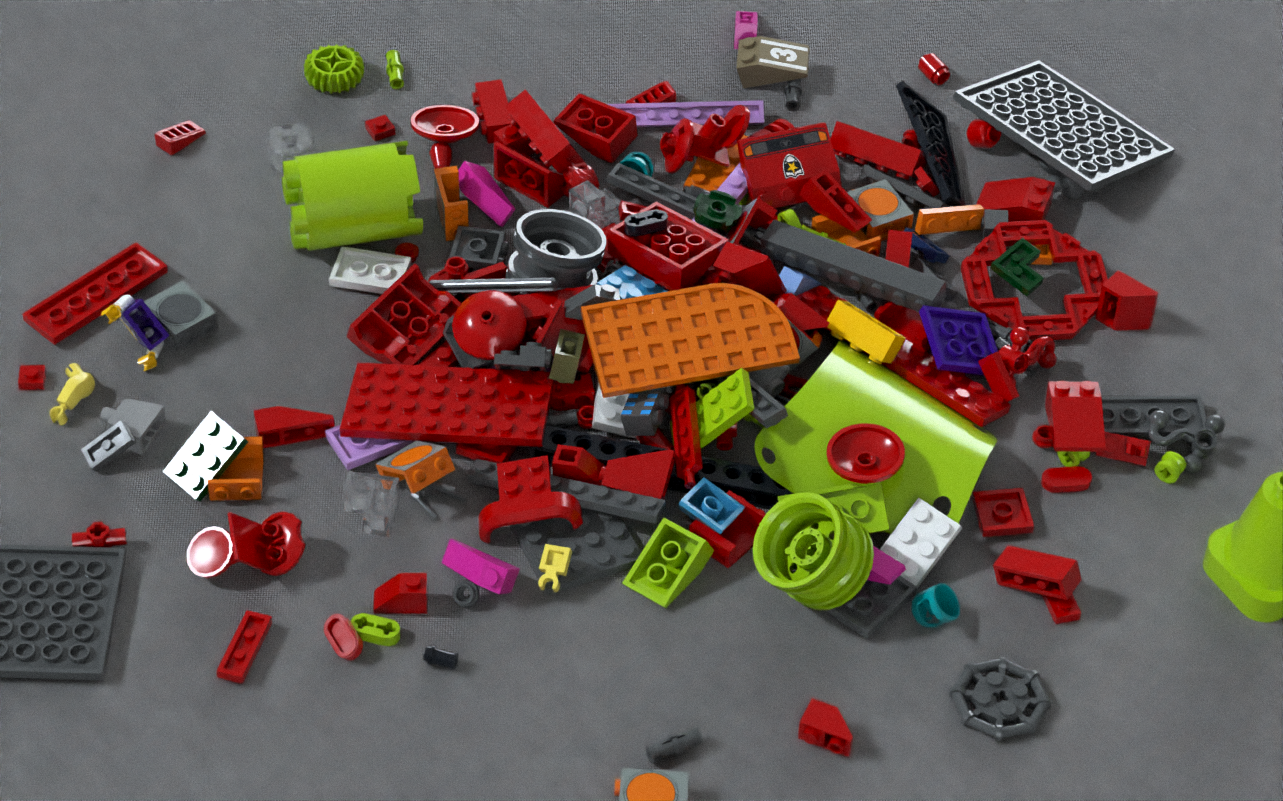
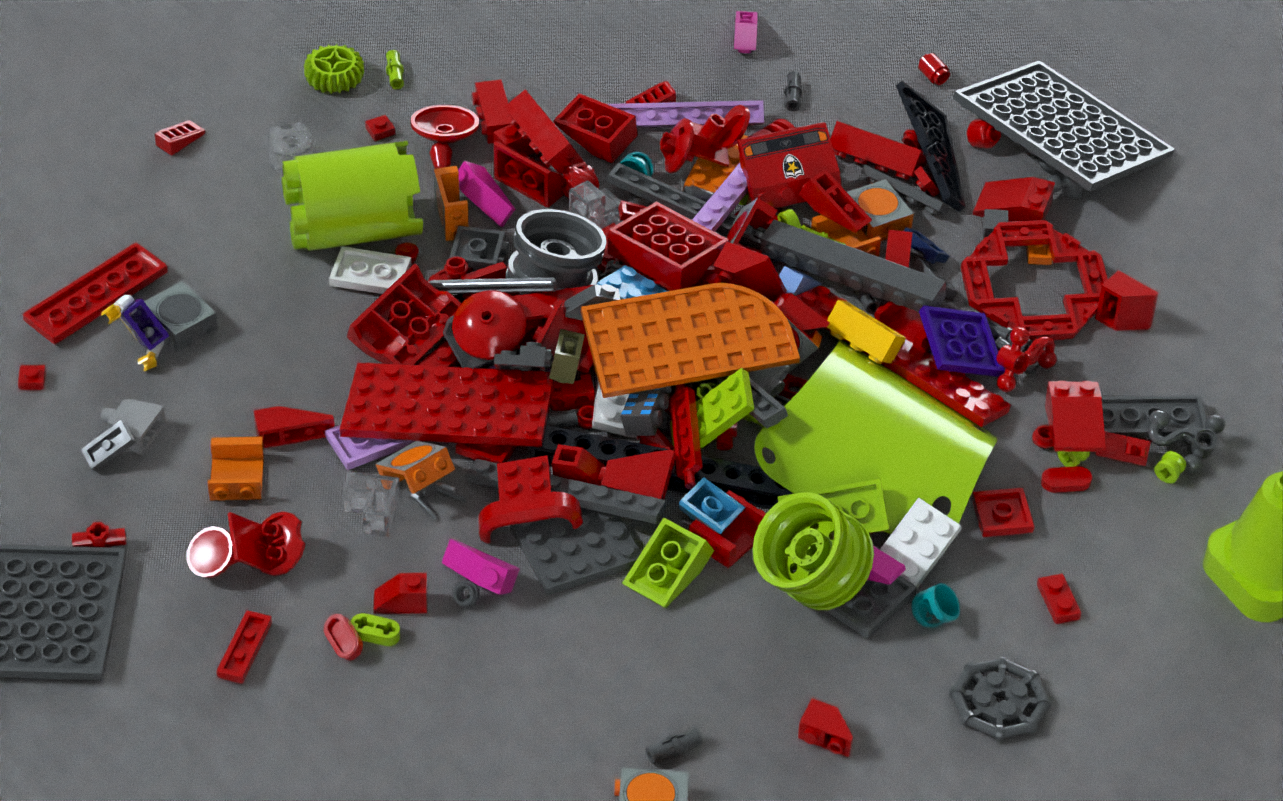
(76, 388): light yellow arm -> none
(205, 456): plate -> none
(440, 657): black pin -> none
(553, 563): light yellow plate -> none
(645, 223): black beam -> none
(706, 212): dark green plate -> none
(771, 61): dark tan slope -> none
(865, 453): red dish -> none
(949, 219): orange plate -> none
(998, 377): red tile -> none
(1015, 268): dark green plate -> none
(1037, 572): red brick -> none

